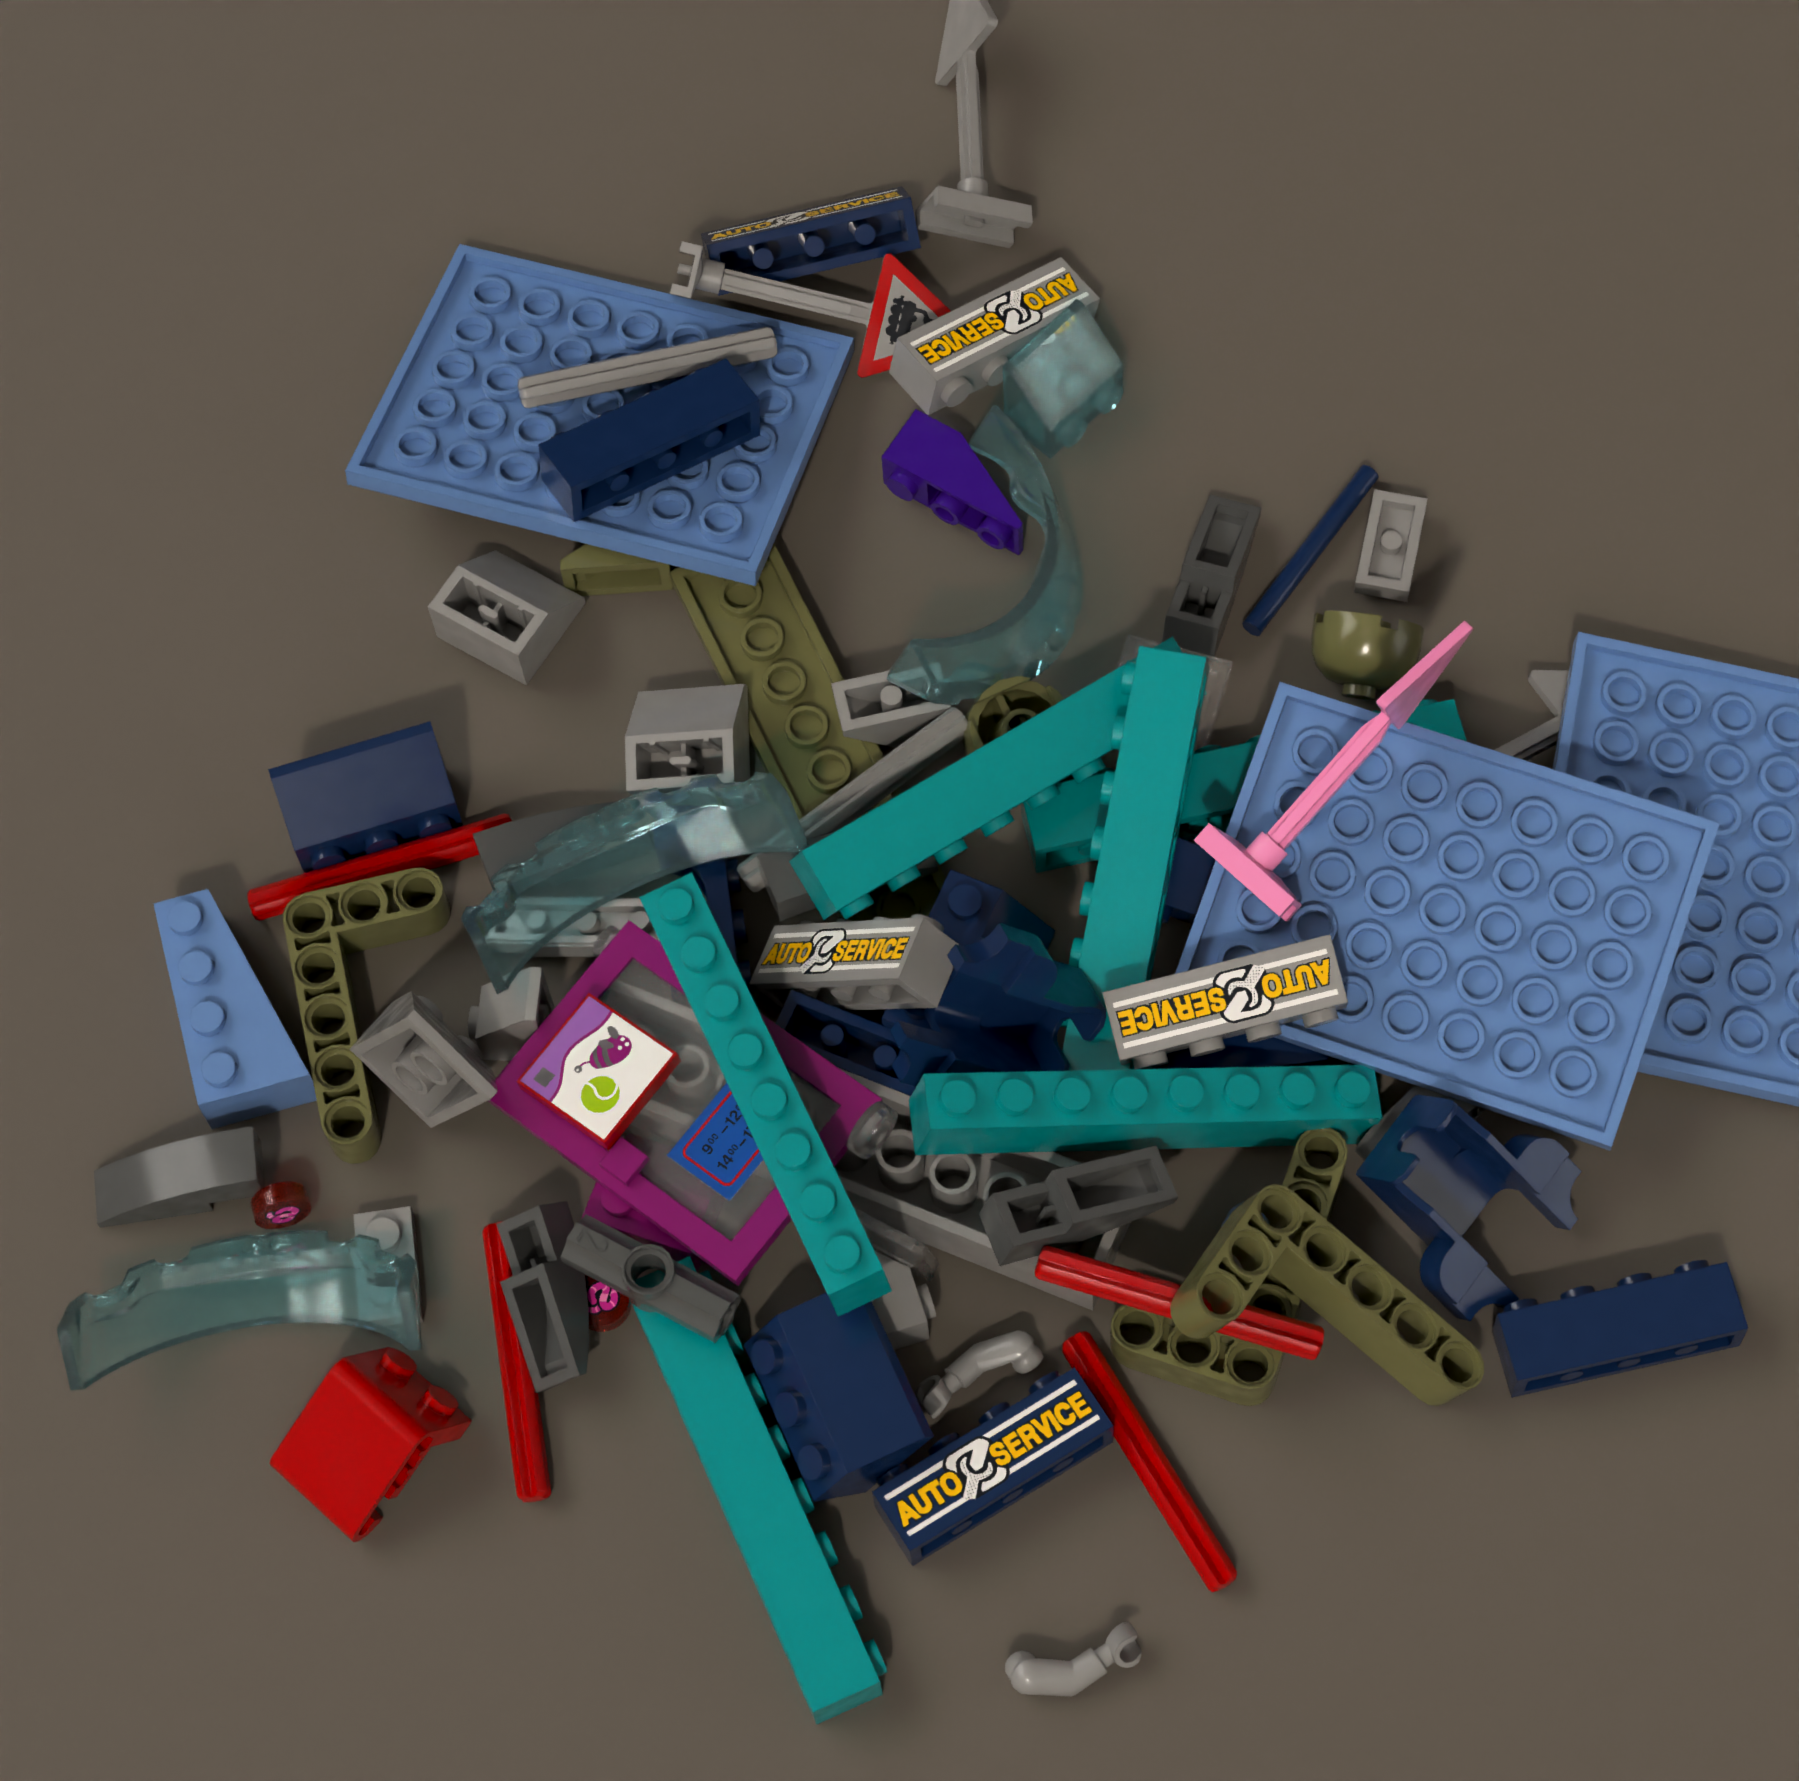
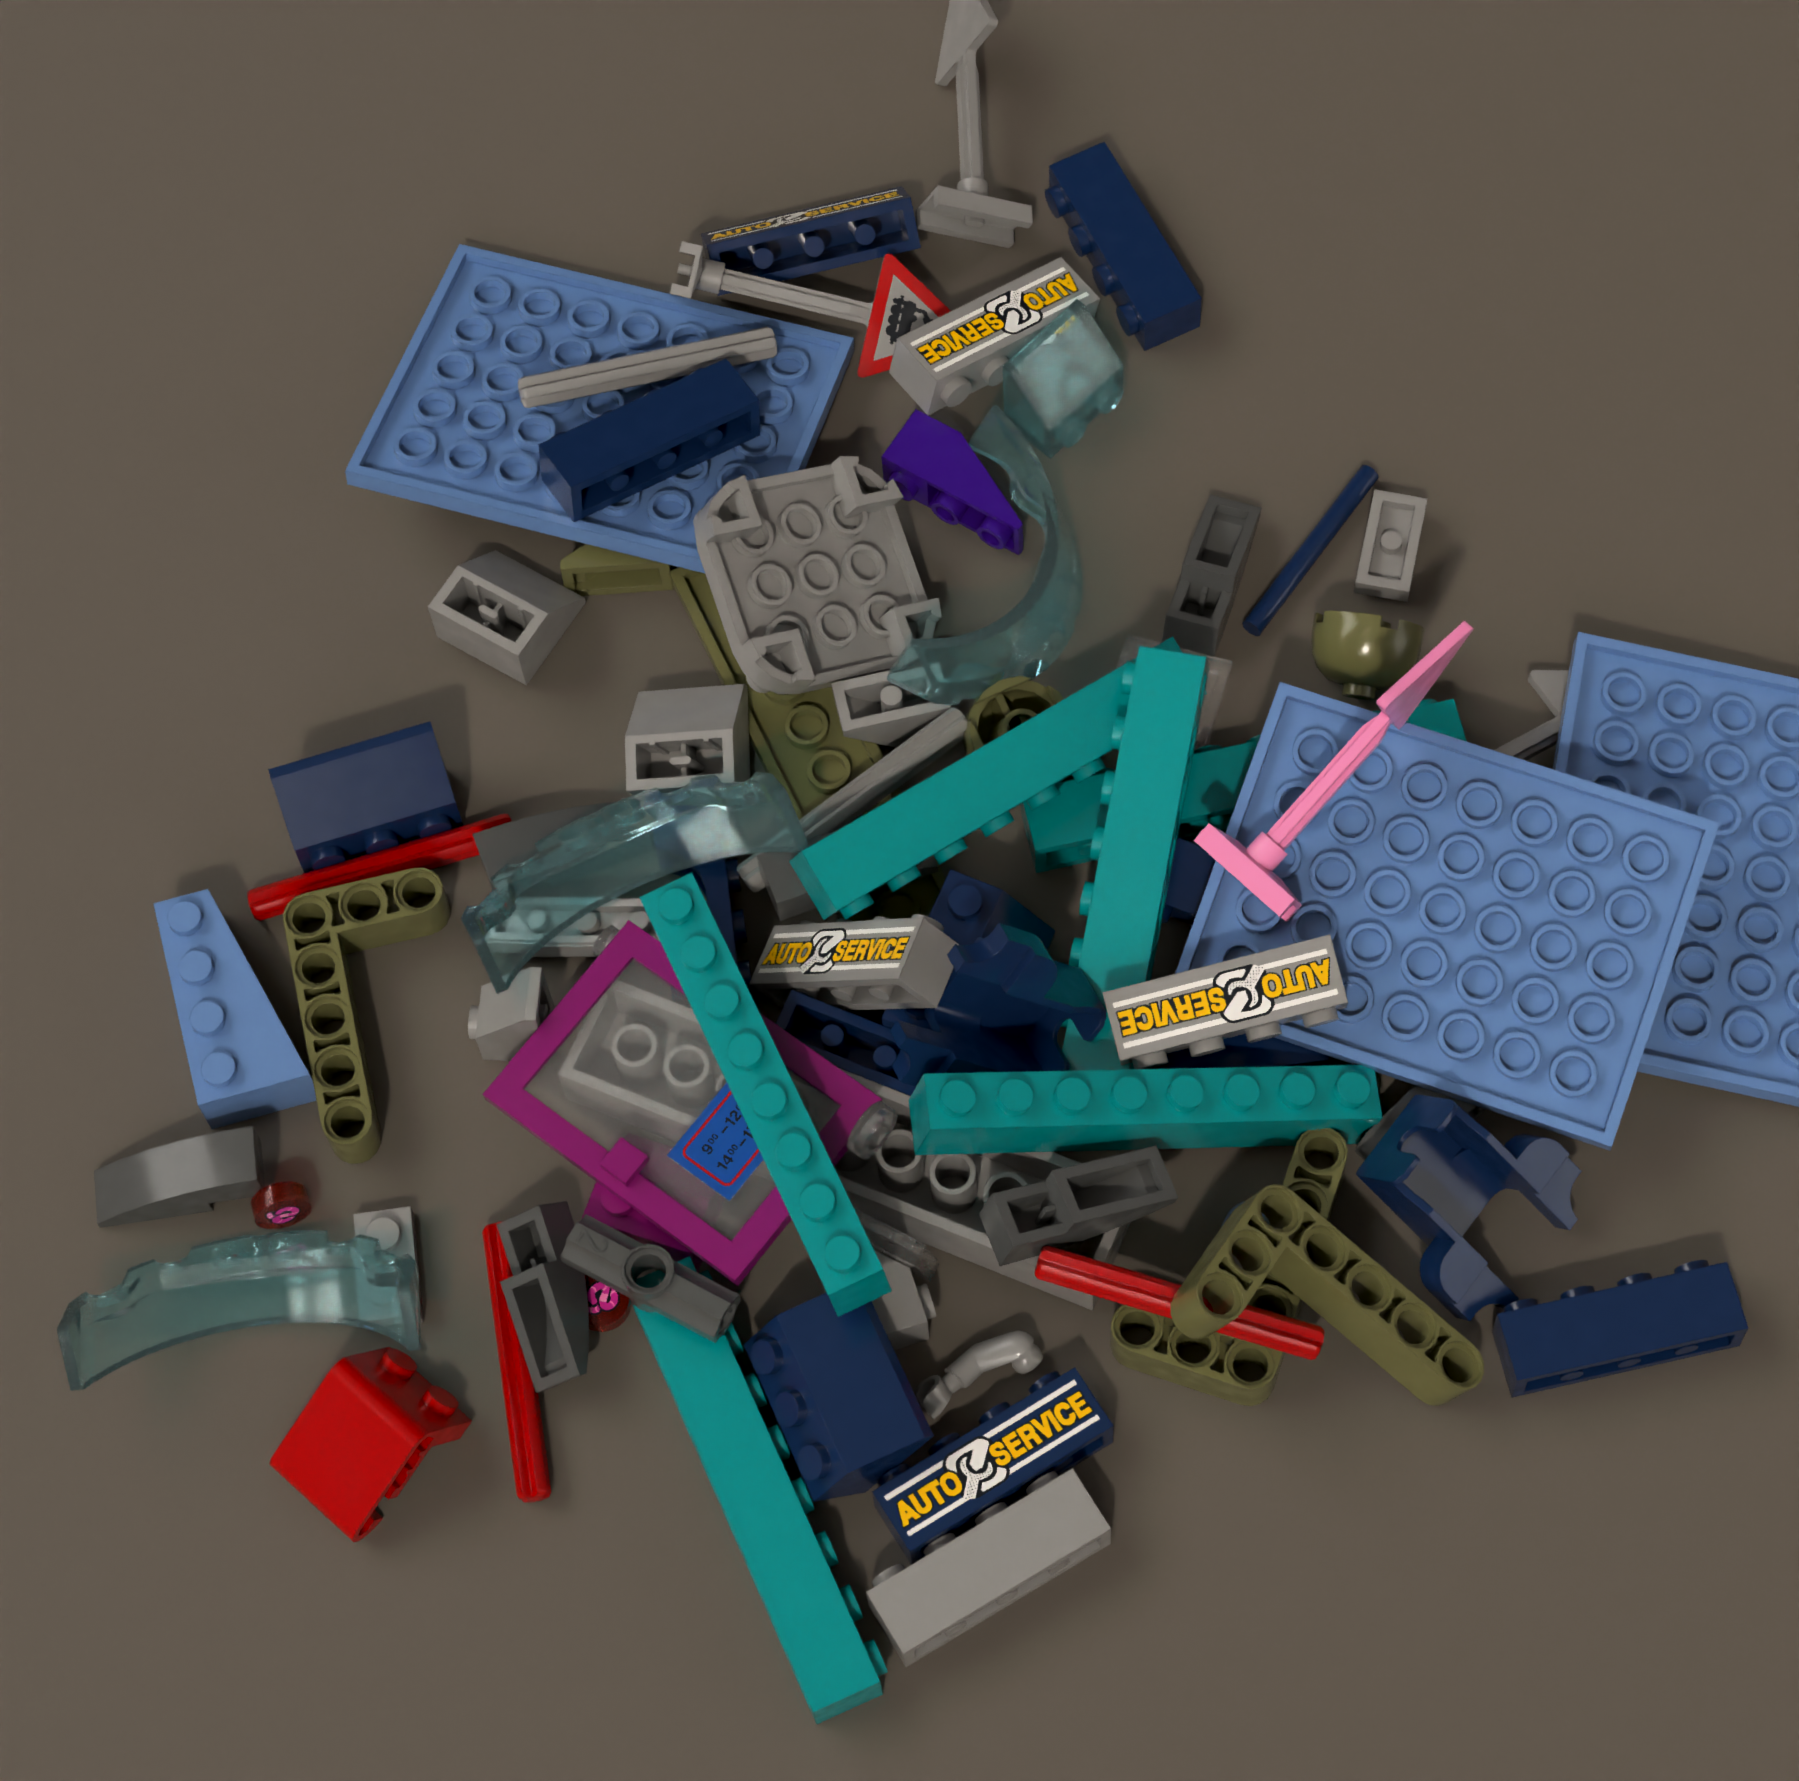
(425, 1060): light grey slope -> none
(598, 1071): tile -> none
(812, 576): none -> light grey plate
(988, 1566): none -> light grey brick
(1068, 1678): light grey arm -> none
(1123, 246): none -> dark blue brick
(1151, 1463): red axle -> none

